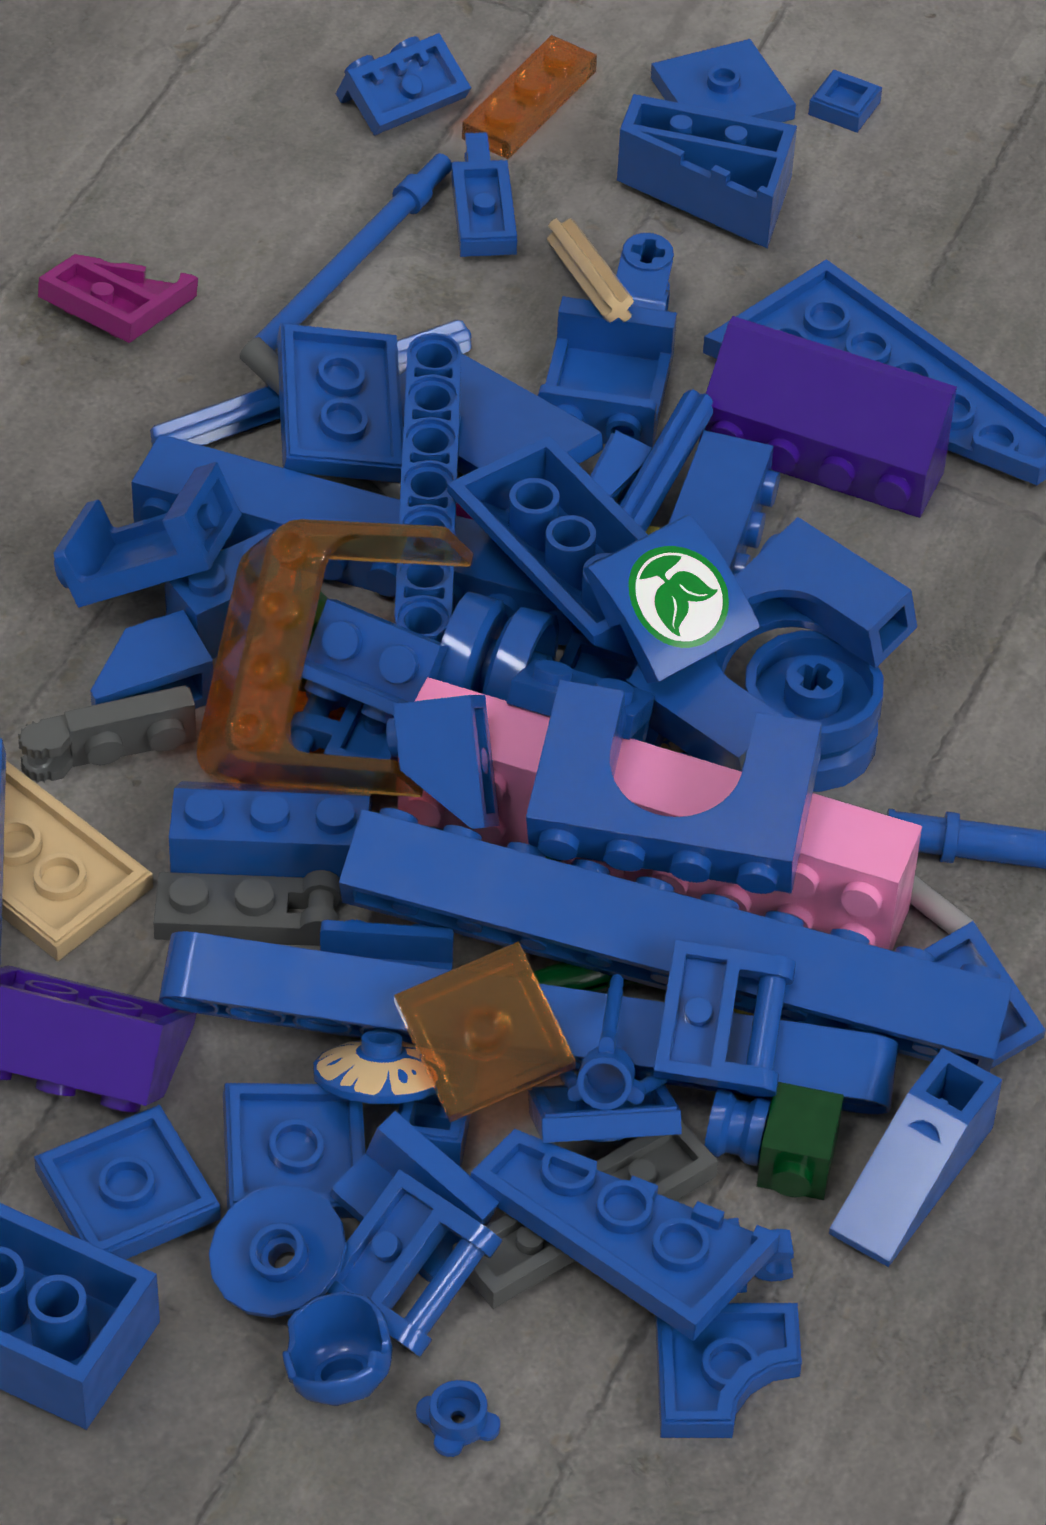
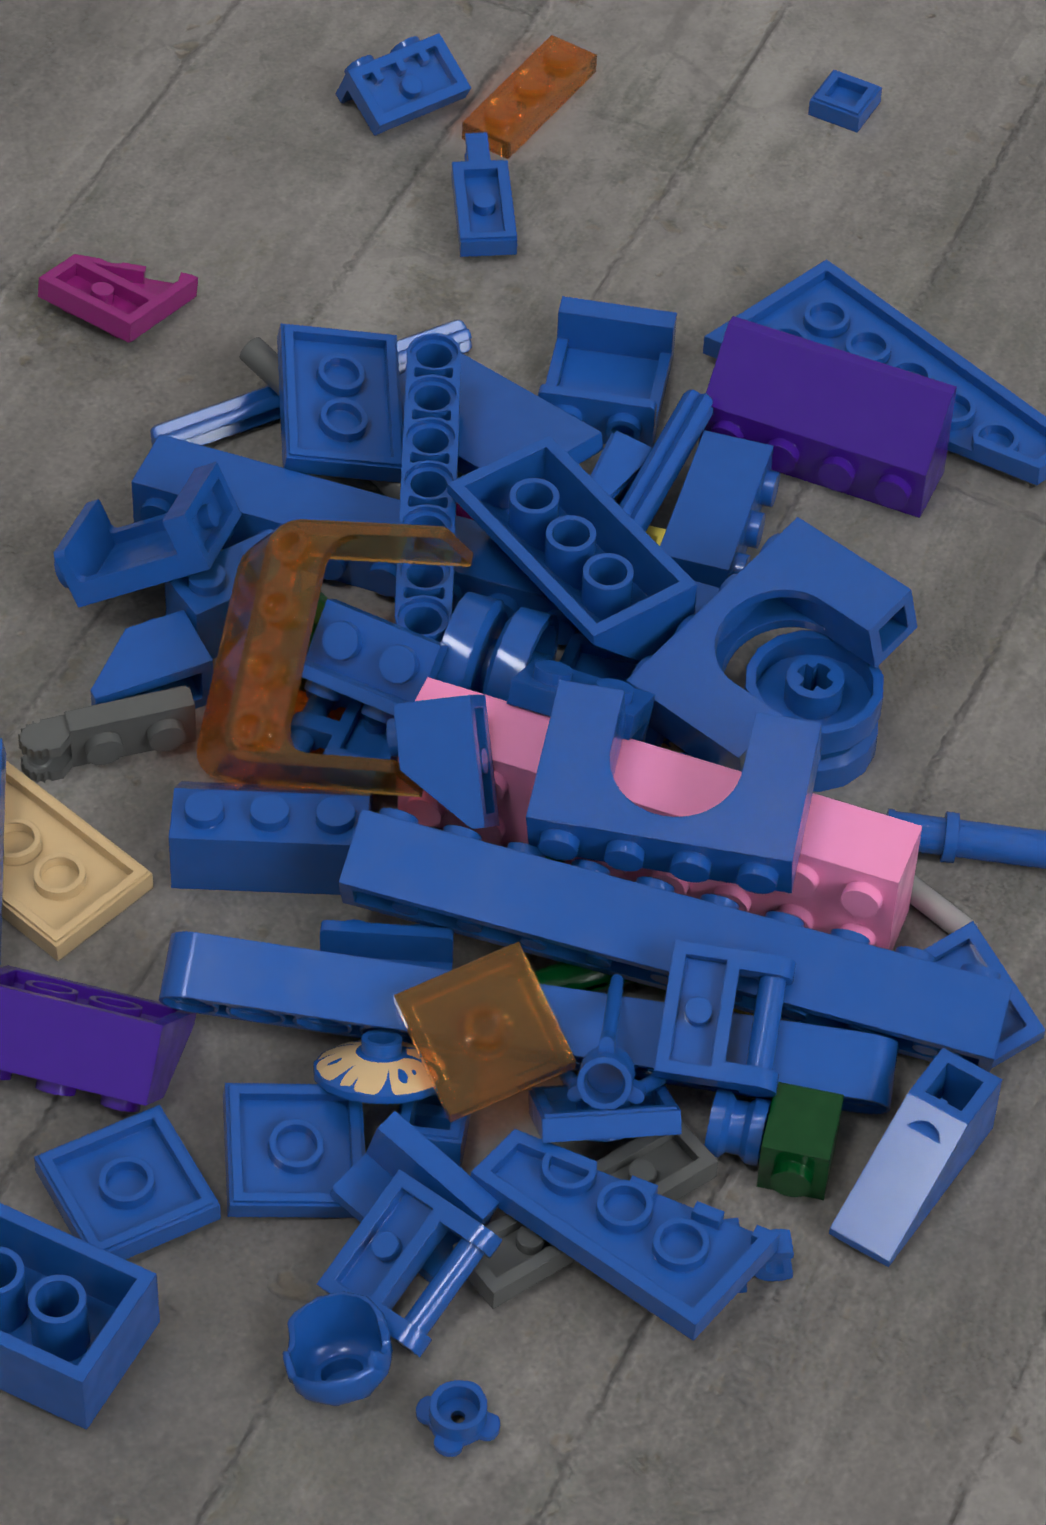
(246, 906): dark grey plate -> none
(261, 1230): blue dish -> none
(407, 199): blue bar -> none
(590, 270): tan axle -> none
(646, 270): blue piece -> none
(671, 598): slope -> none
(708, 163): blue wedge -> none
(713, 1376): blue tile -> none
(727, 80): blue plate -> none

